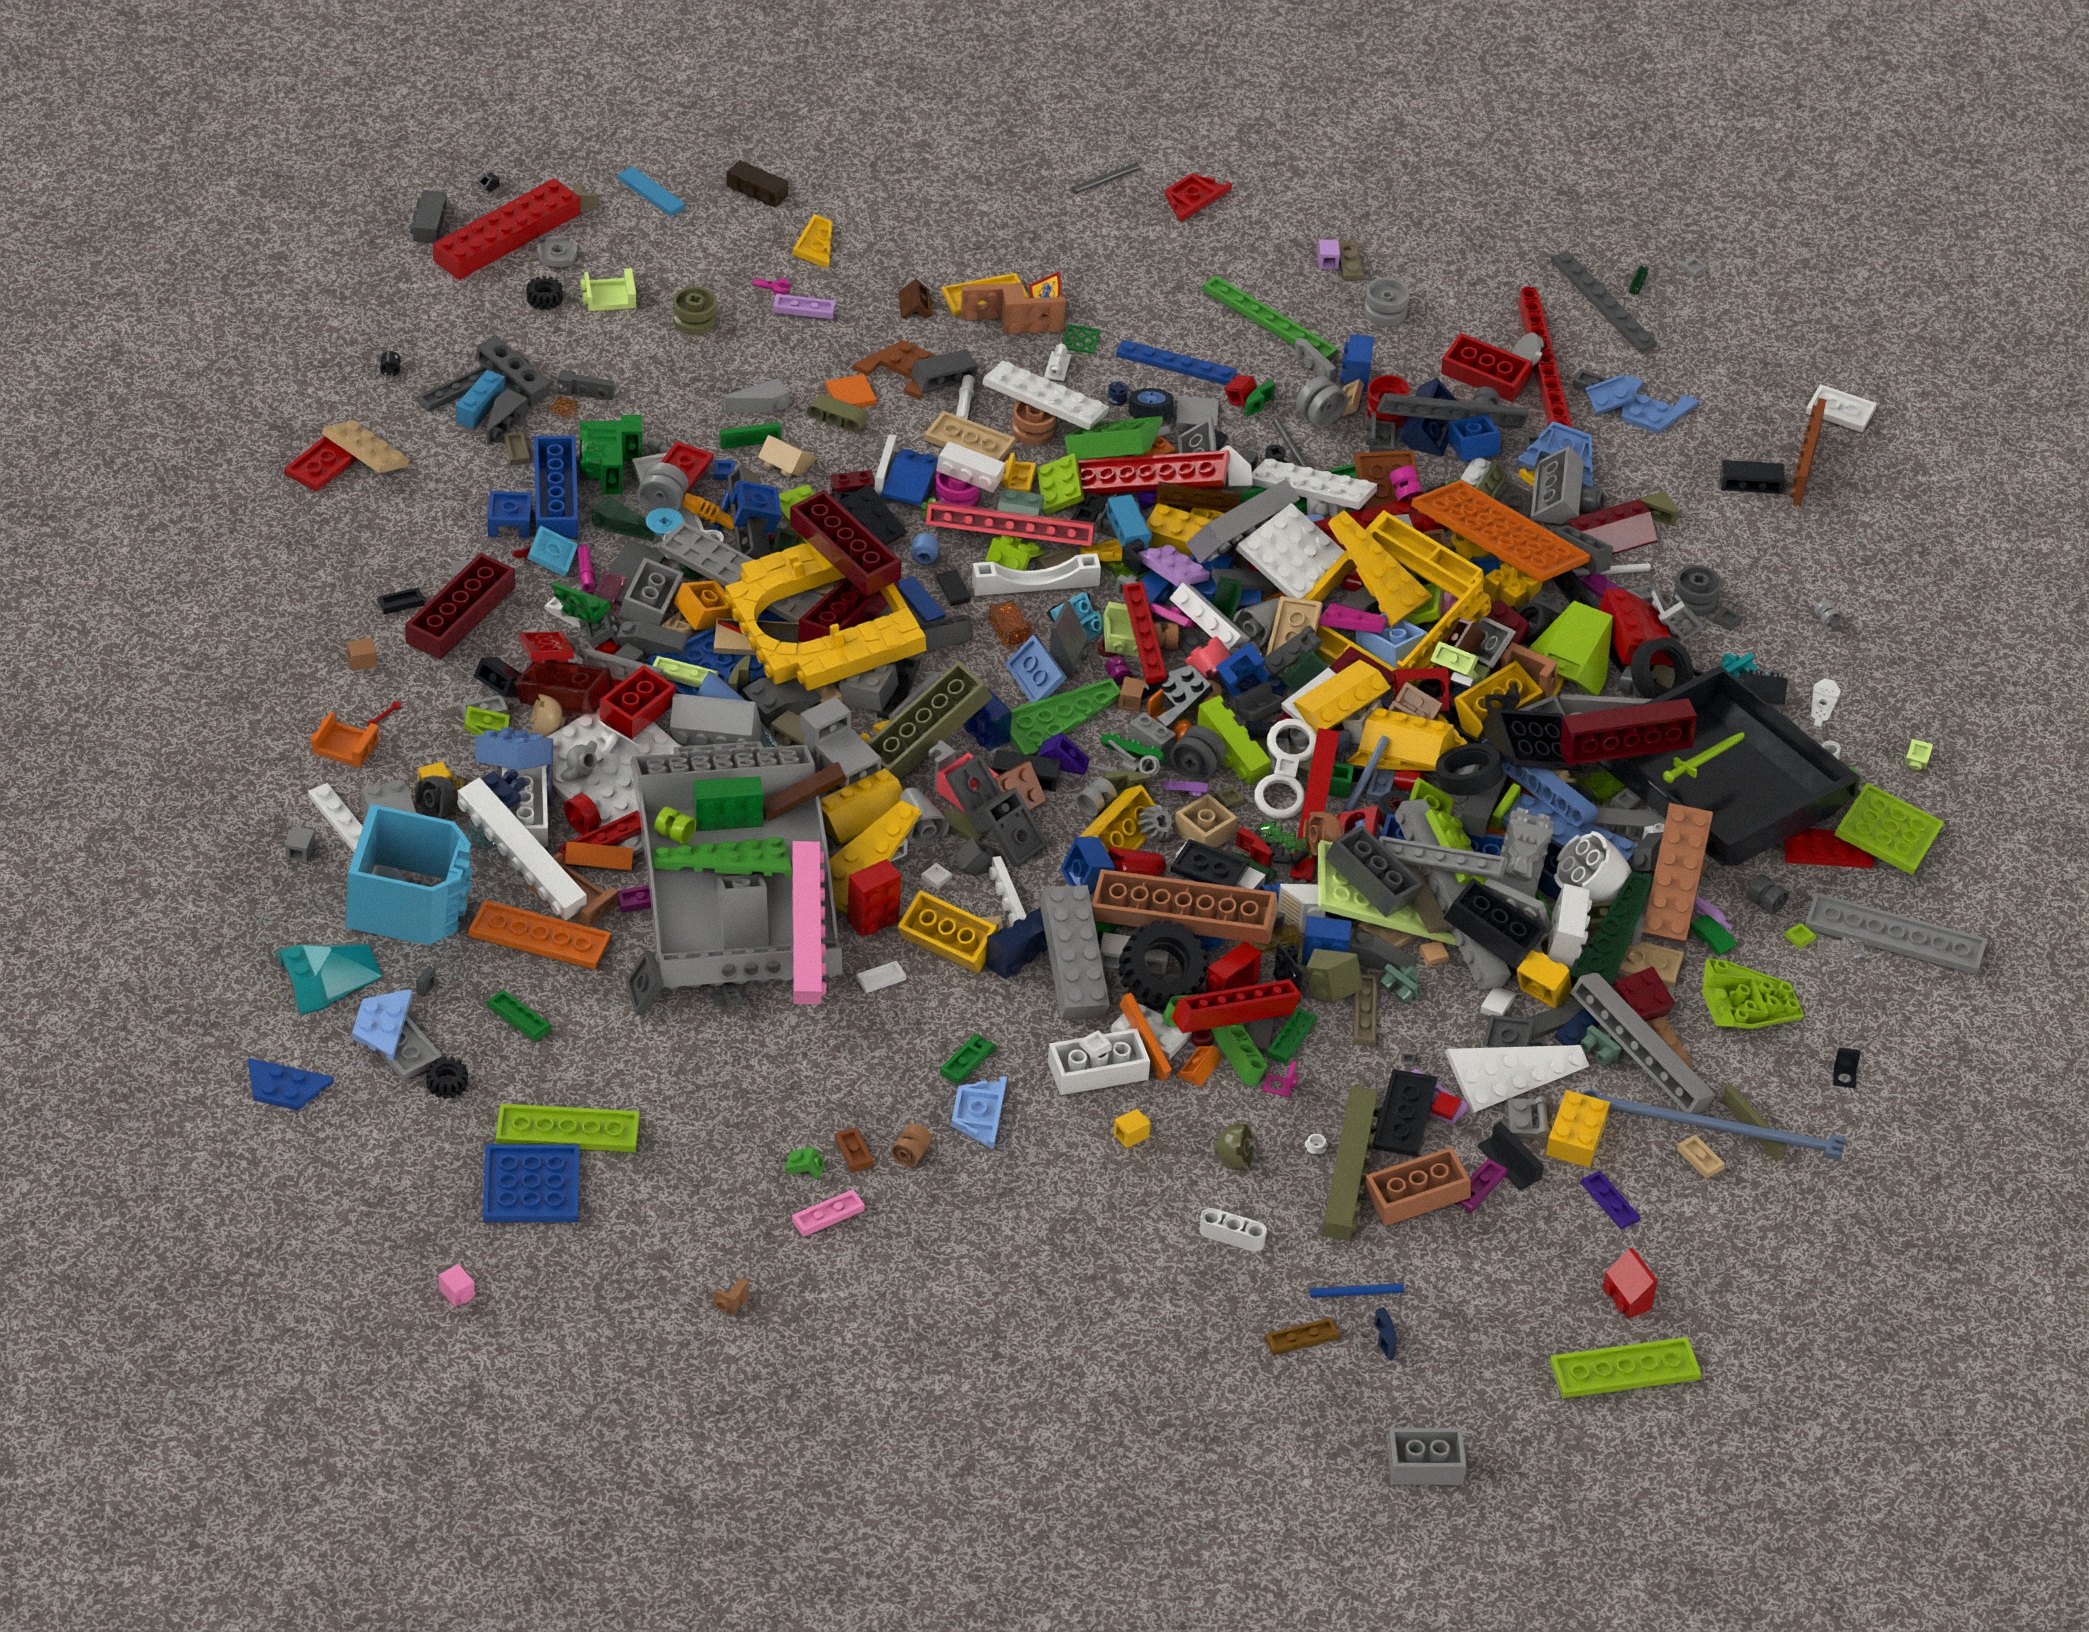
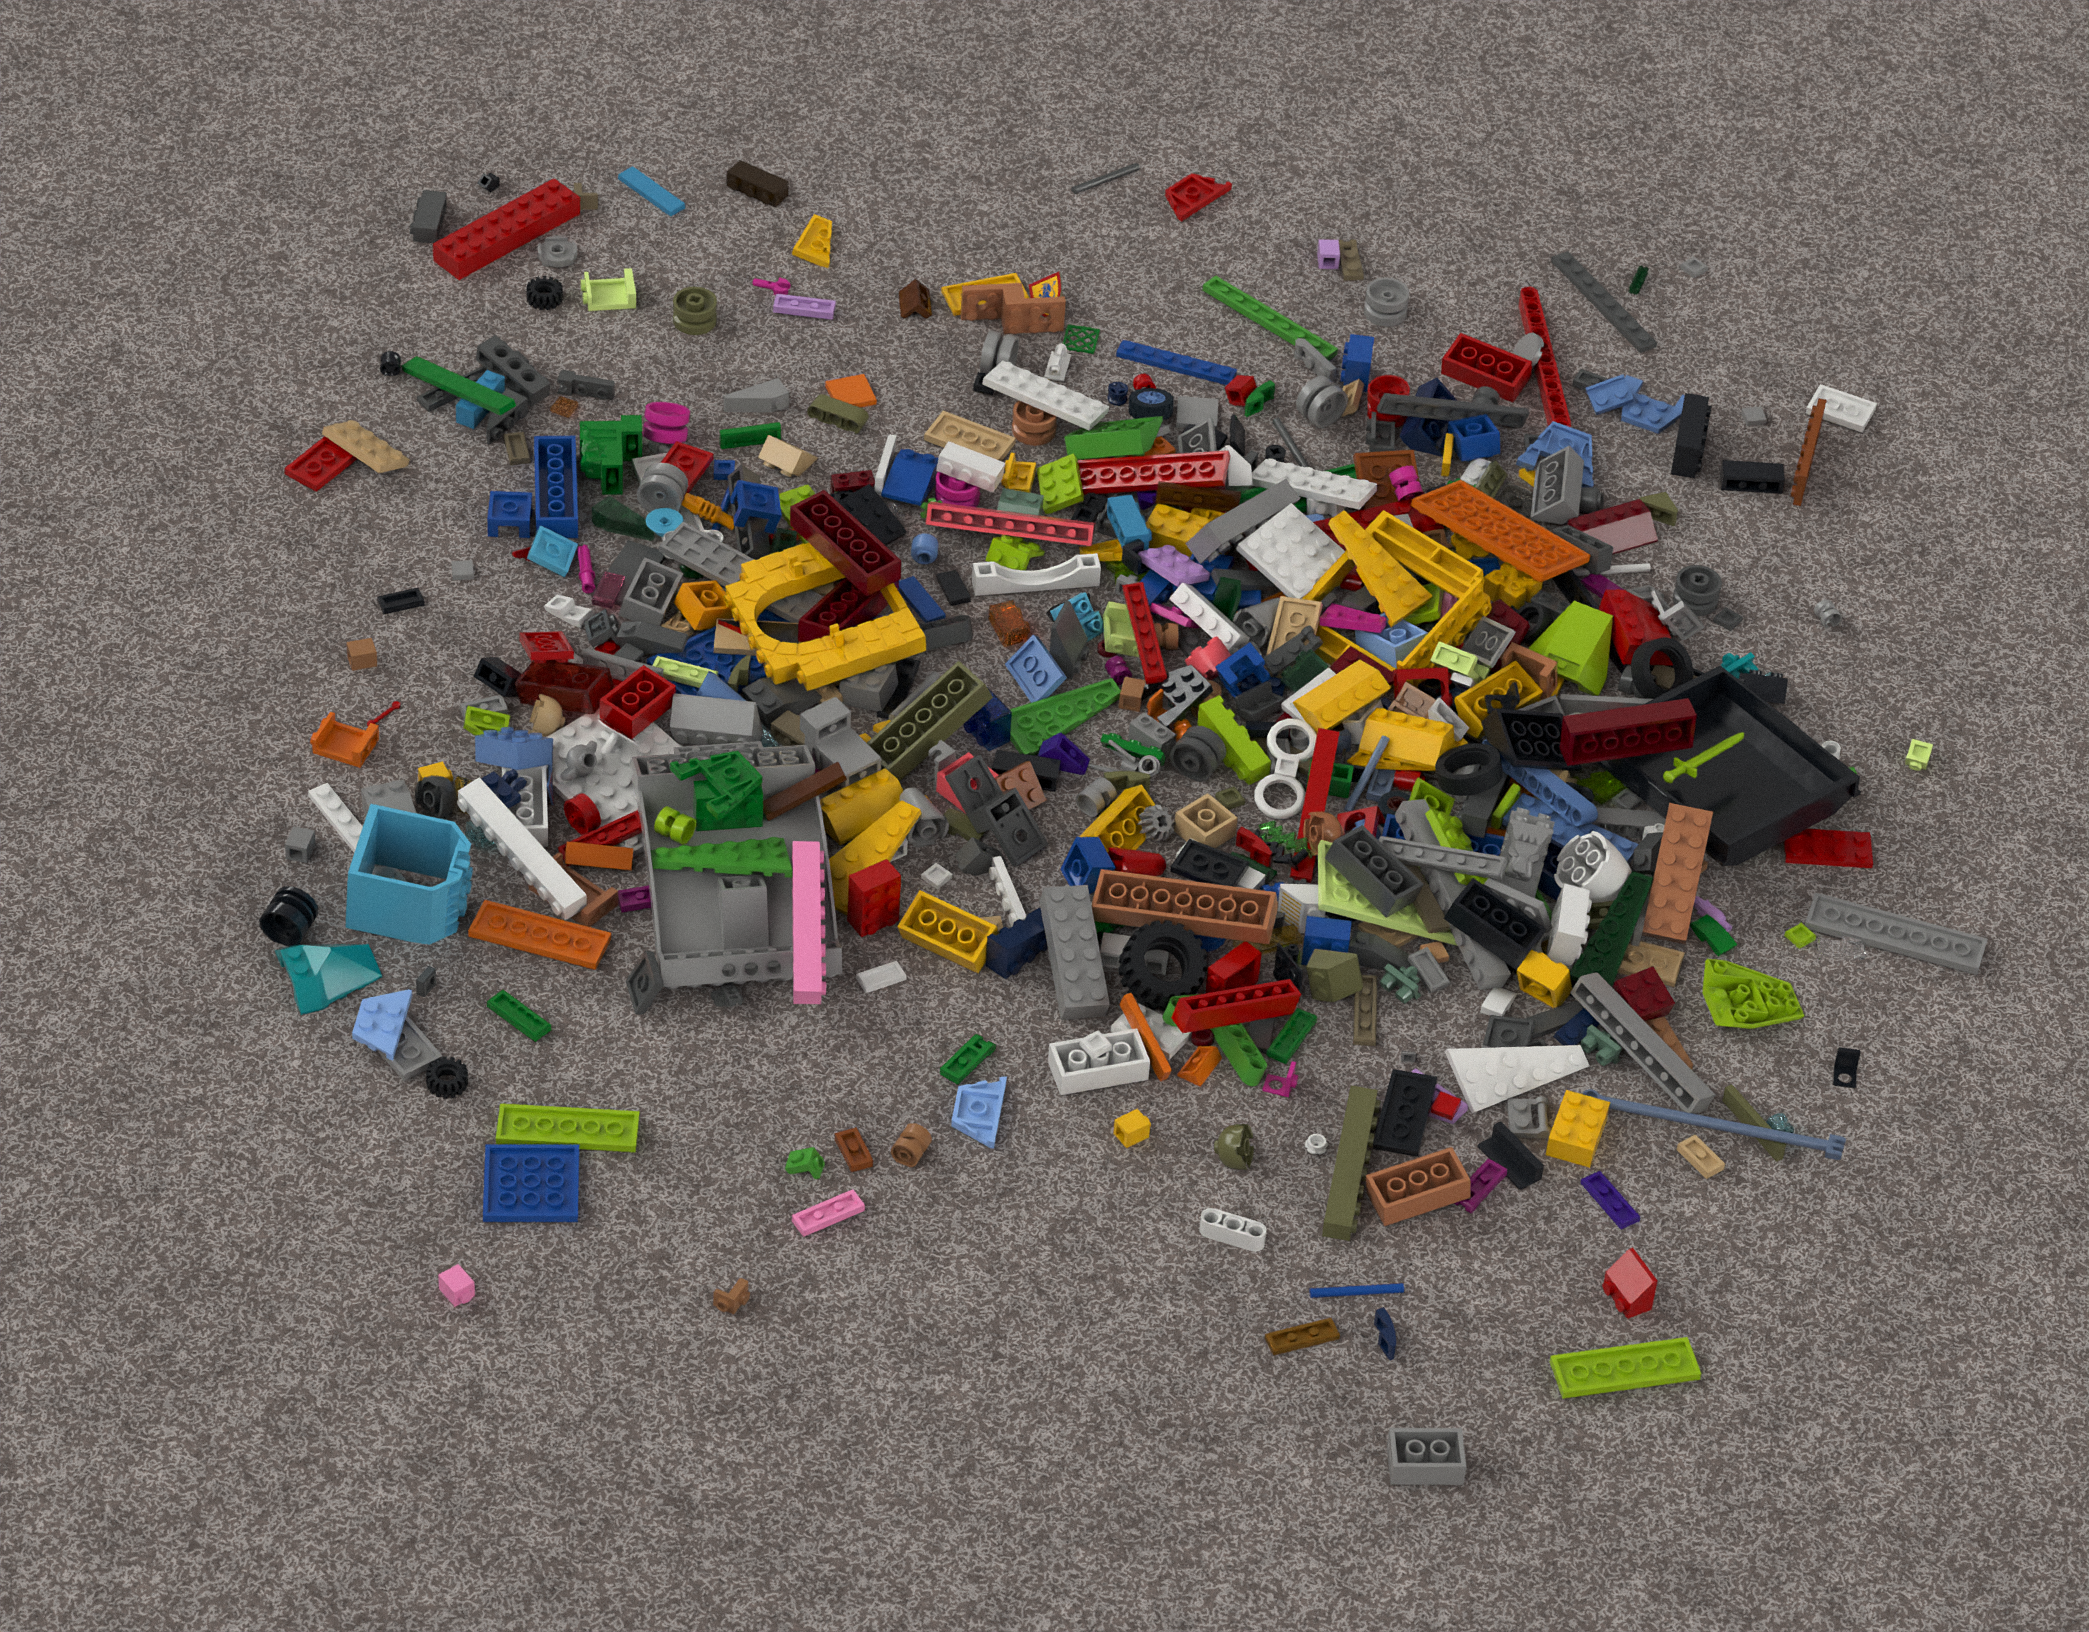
(284, 1084): blue wing -> none
(288, 916): none -> black wheel
(458, 385): none -> green tile
(460, 606): dark red brick -> none
(580, 604): green bracket -> none
(666, 422): none -> dark pink wheel
(727, 773): none -> green wing
(898, 358): dark orange wing -> none
(943, 370): dark grey brick -> none
(965, 394): white axle -> none
(979, 387): none -> black plate
(998, 350): none -> light grey wheel
(1057, 557): dark tan tile -> none
(1143, 380): none -> red wheel
(1193, 788): medium lavender wing -> none
(1237, 435): none -> black slope
(1326, 602): none -> dark grey tile
(1429, 970): none -> light grey tile
(1442, 712): none -> white slope
(1447, 454): none -> yellow tile
(1464, 636): reddish brown brick -> none
(1691, 436): none -> black brick
(1754, 416): none -> light grey tile
(1765, 892): dark grey wheel -> none
(1779, 1122): none -> clear light blue wheel
(1828, 697): white piece -> none
(1889, 828): lime plate -> none

